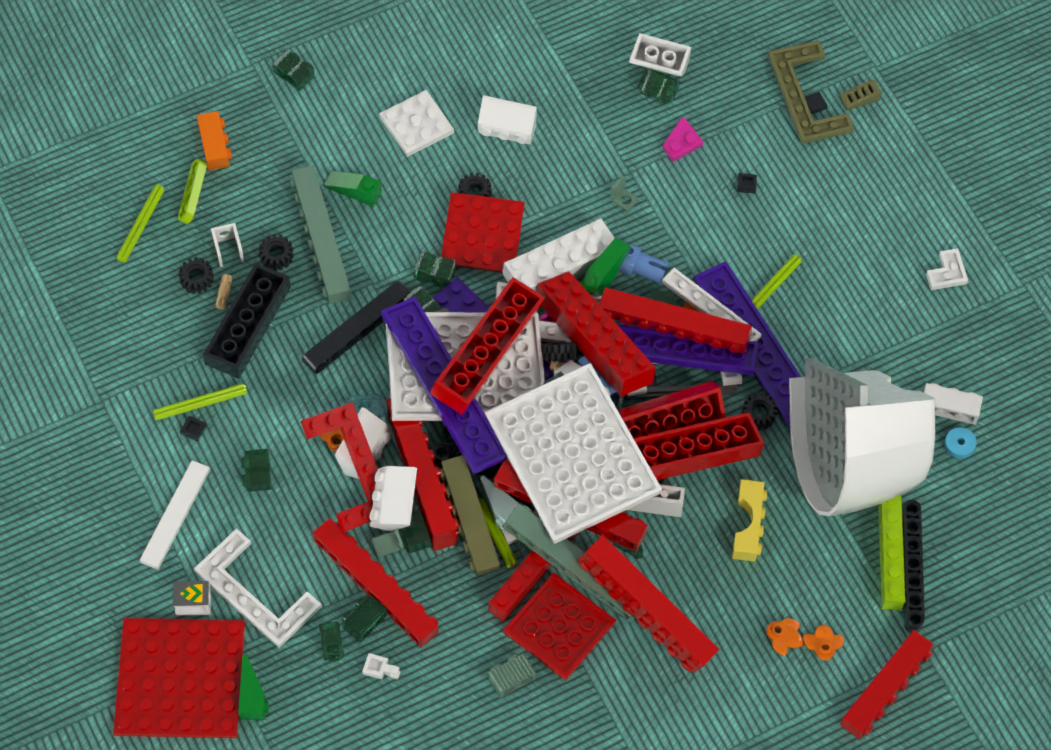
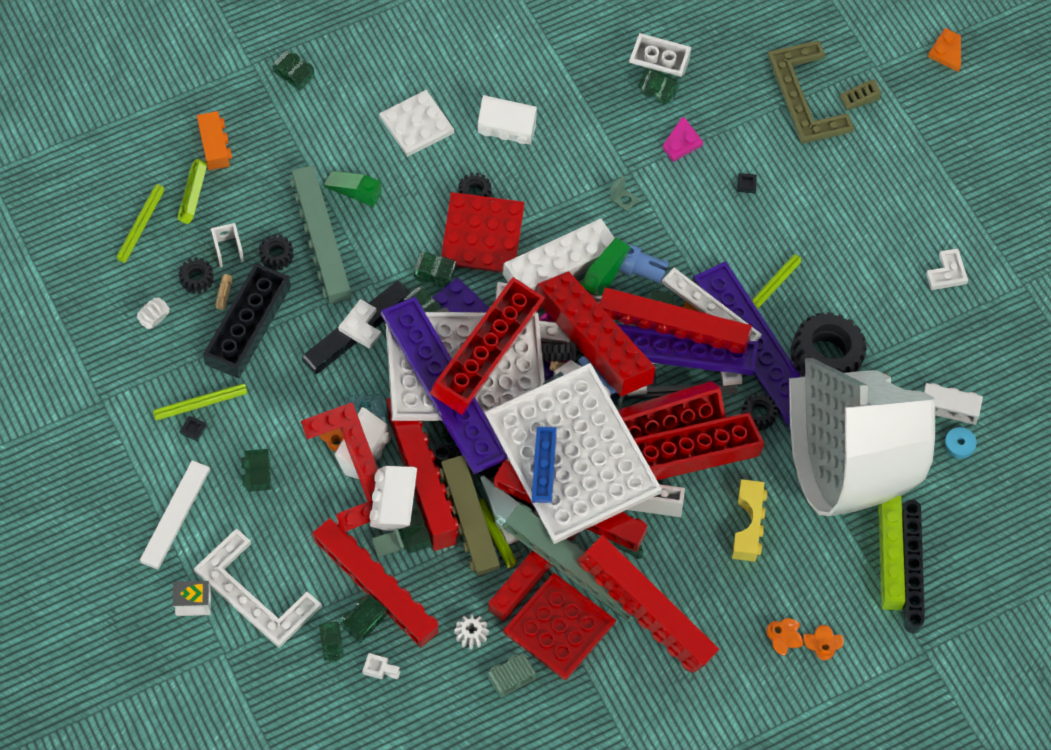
(153, 313): none -> white gear
(179, 678): red plate -> none
(252, 698): green slope -> none
(356, 324): none -> white plate
(479, 628): none -> white gear
(544, 465): none -> blue plate
(816, 103): black tile -> none
(830, 329): none -> black tyre
(886, 684): red brick -> none
(947, 50): none -> orange wing

